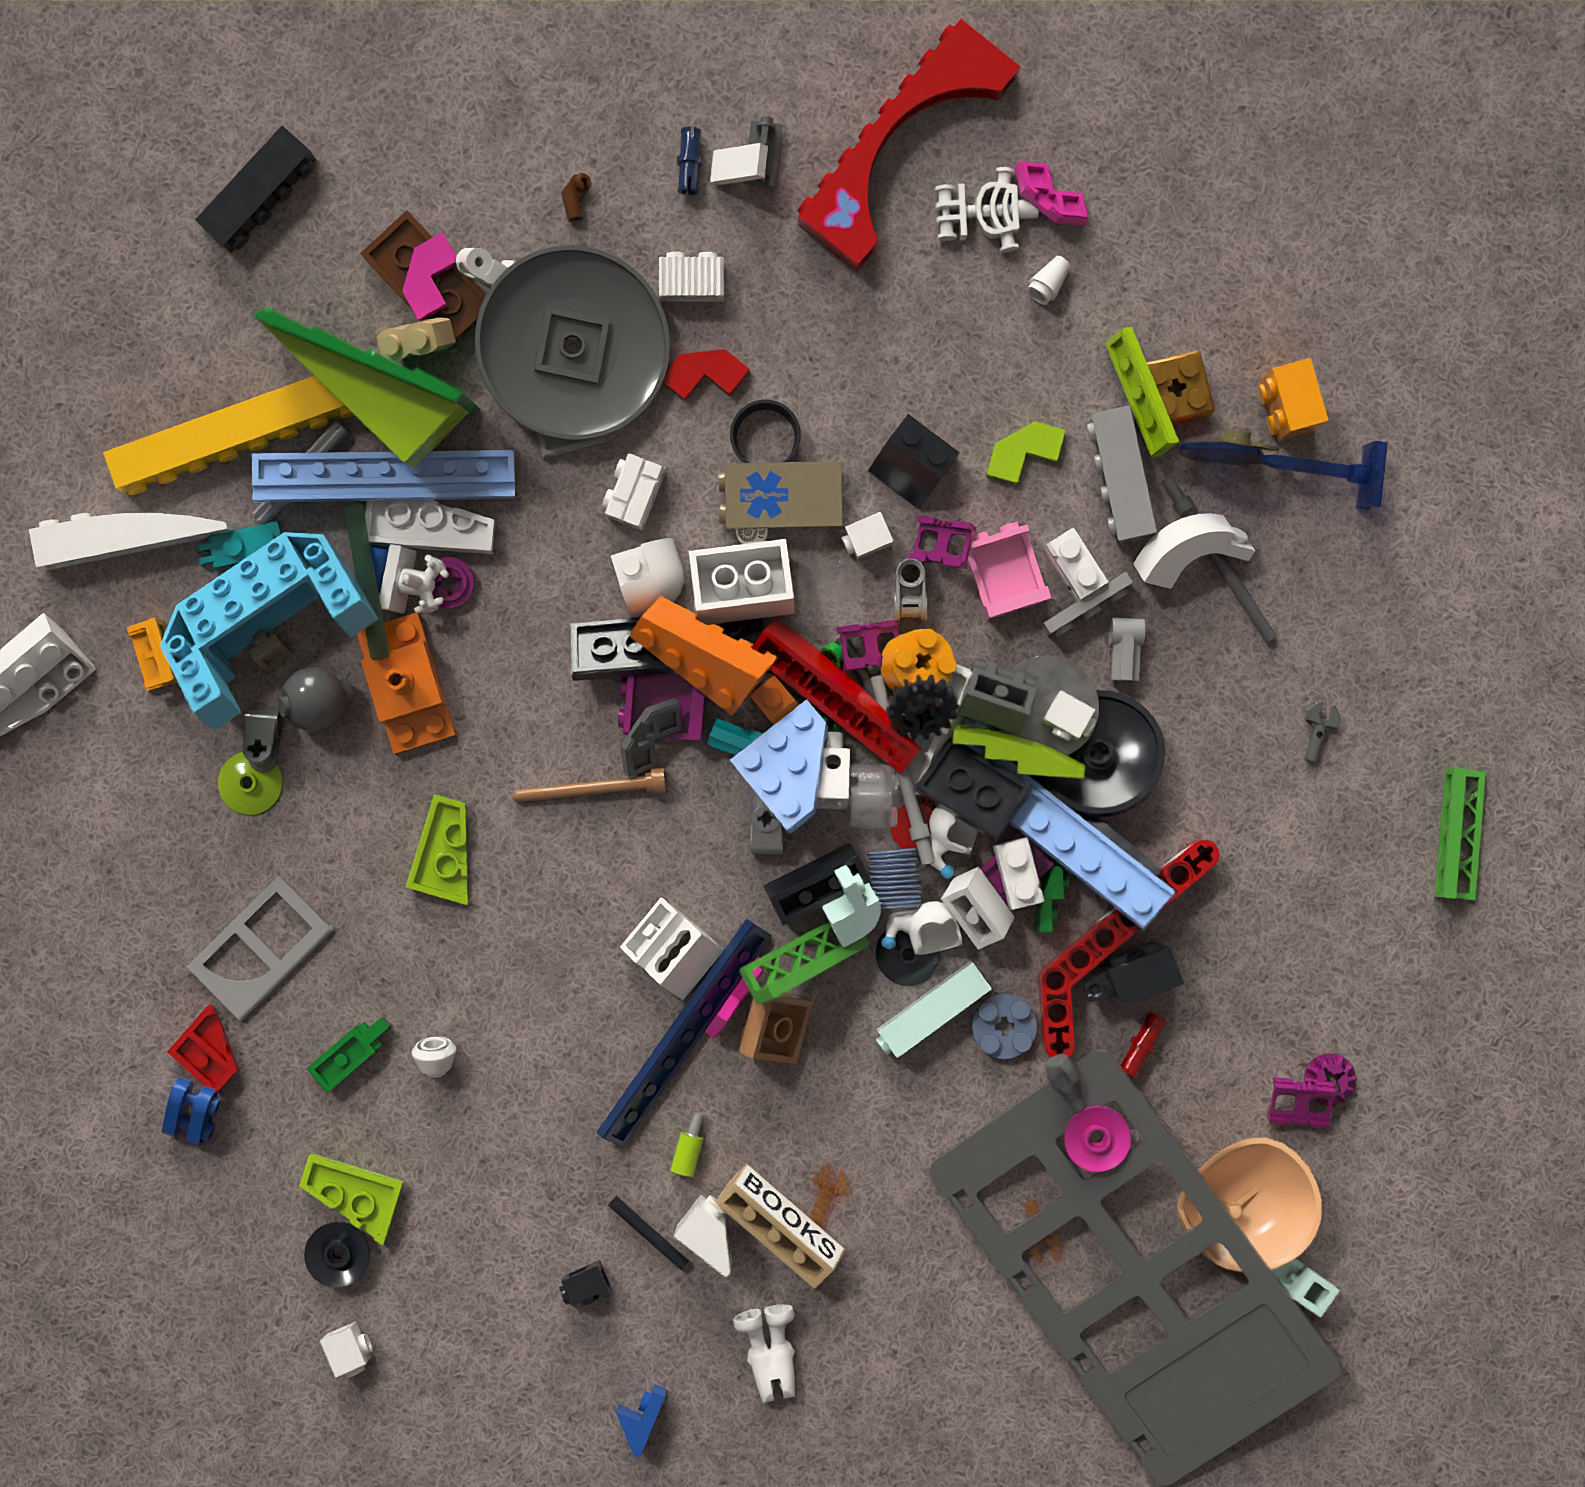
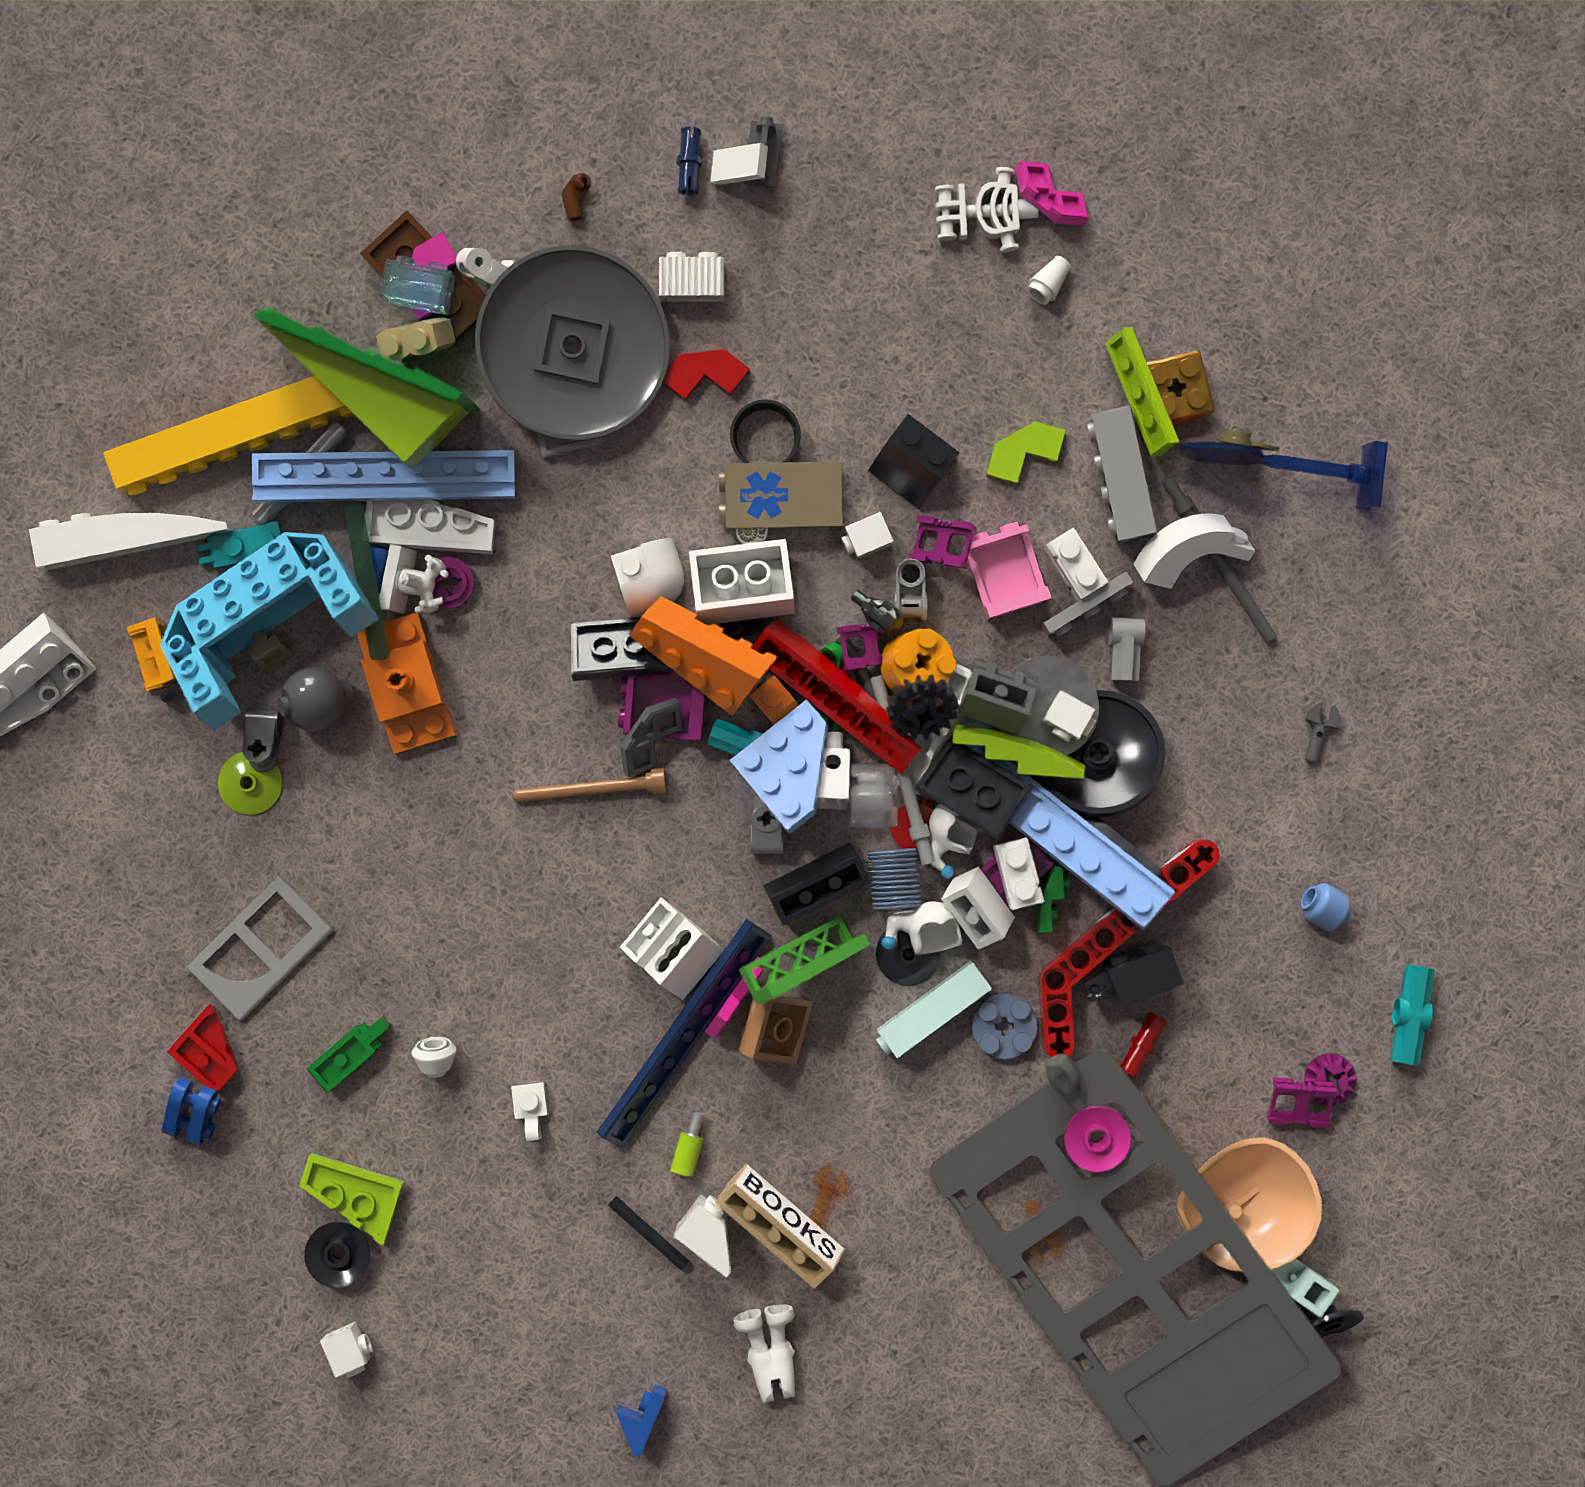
(170, 692): none -> black piece
(257, 190): black brick -> none
(417, 285): none -> clear light blue brick
(441, 852): lime wing -> none
(530, 1103): none -> white plate
(585, 1285): black brick -> none
(634, 491): white brick -> none
(856, 911): light aqua brick -> none
(879, 613): none -> pearl dark grey piece
(958, 68): red arch -> none
(1292, 400): light orange brick -> none
(1326, 906): none -> medium blue head
(1336, 1320): none -> black dish
(1412, 1014): none -> teal piece
(1452, 833): bright green fence -> none

